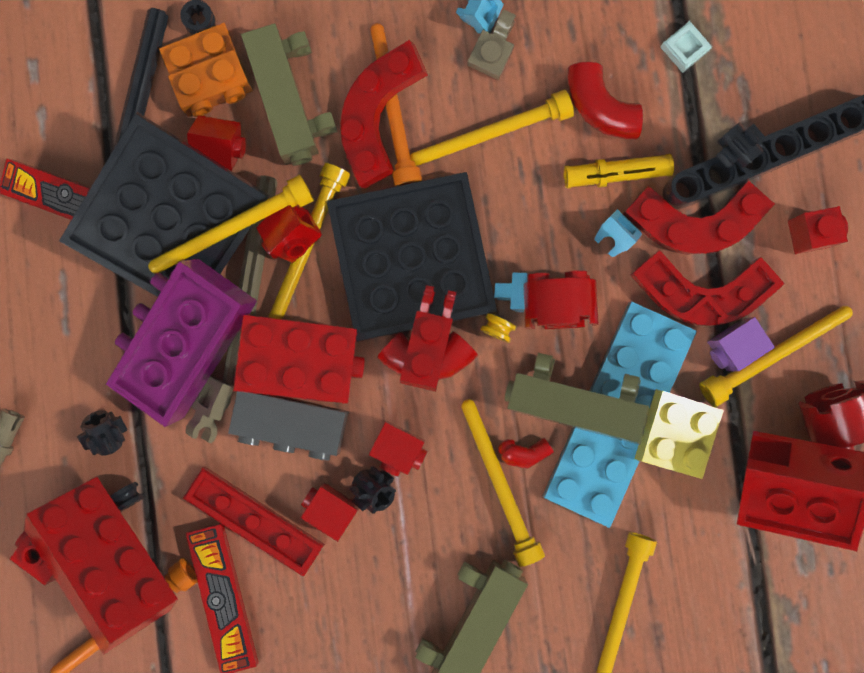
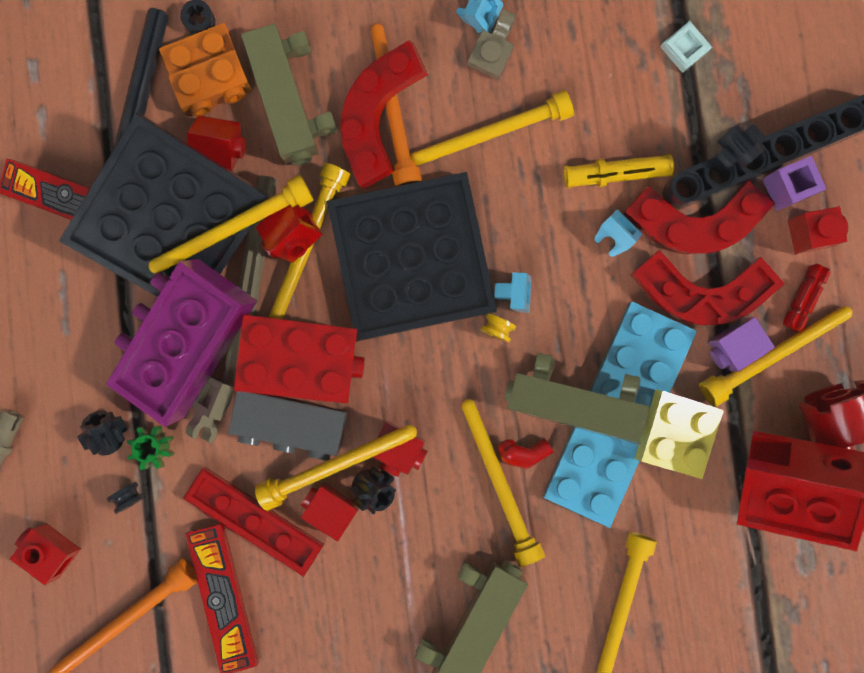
(99, 564): red brick -> none
(142, 453): none -> green gear
(273, 492): none -> yellow piece
(428, 343): red hinge -> none
(457, 355): red cylinder -> none
(560, 301): red brick -> none
(599, 107): red cylinder -> none
(794, 183): none -> medium lavender brick
(806, 297): none -> red axle

